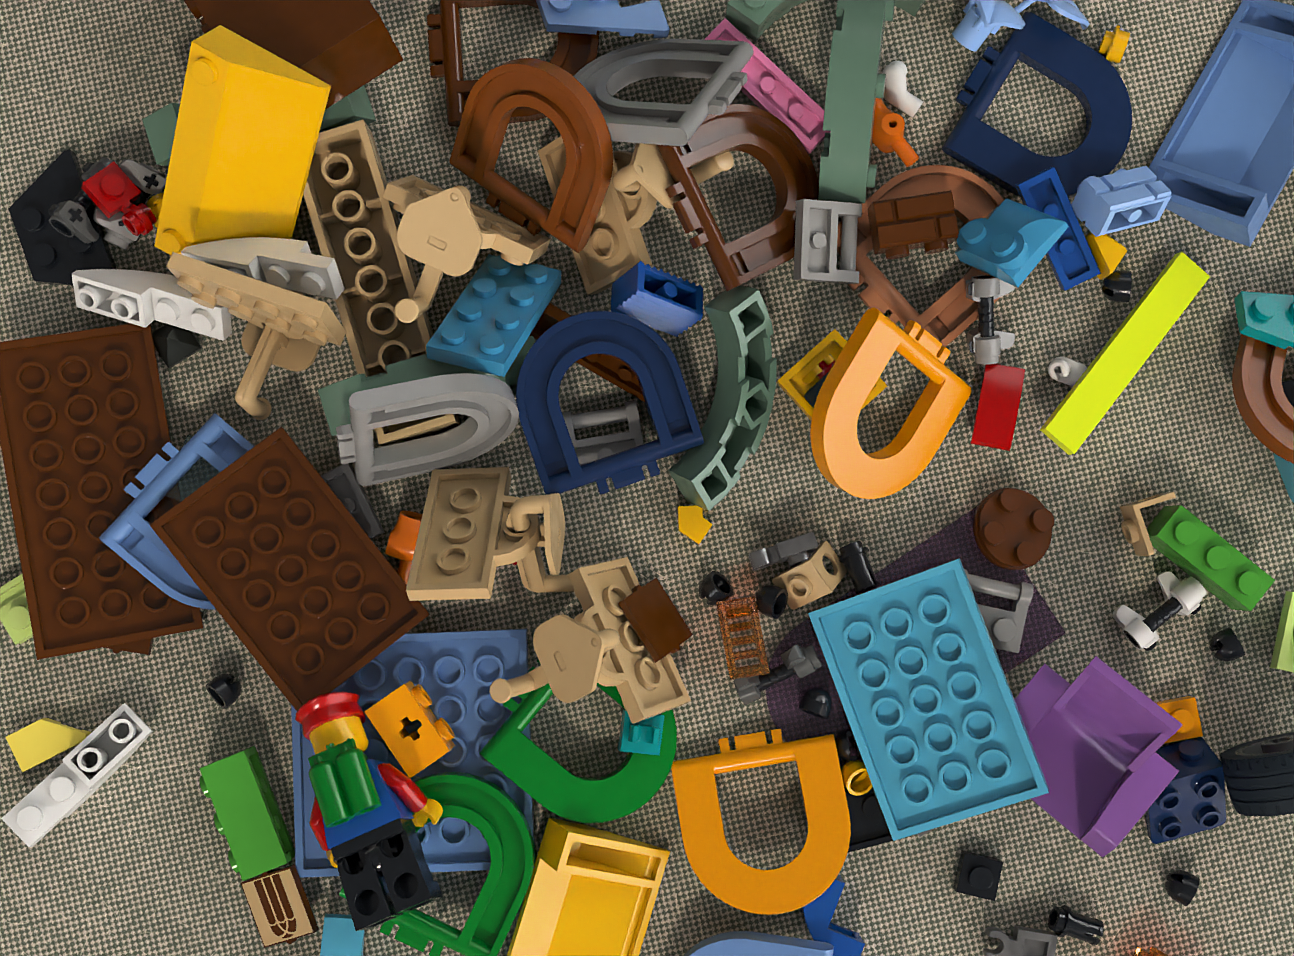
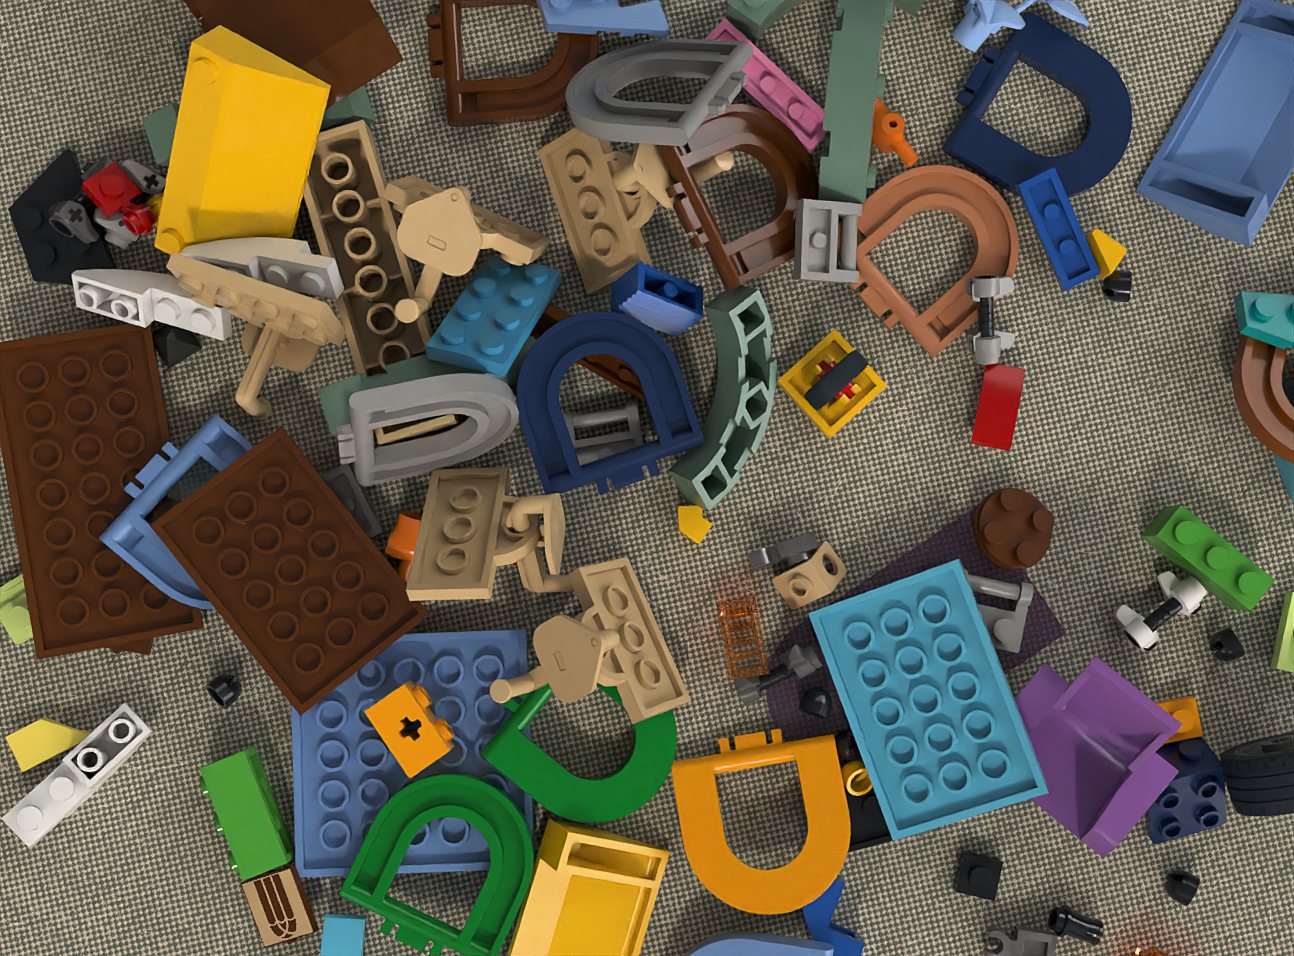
(366, 815): piece -> none
(583, 131): dark orange piece -> none
(642, 736): teal tile -> none
(655, 619): reddish brown piece -> none
(715, 588): black hinge -> none
(771, 600): black hinge -> none
(847, 388): light orange piece -> none
(858, 567): black pin -> none
(896, 89): white arm -> none
(913, 223): reddish brown brick -> none
(1009, 241): dark azure slope -> none
(1066, 370): white arm -> none
(1114, 44): yellow plate -> none
(1120, 200): light blue brick -> none
(1124, 353): neon yellow tile -> none
(1134, 526): tan bracket -> none

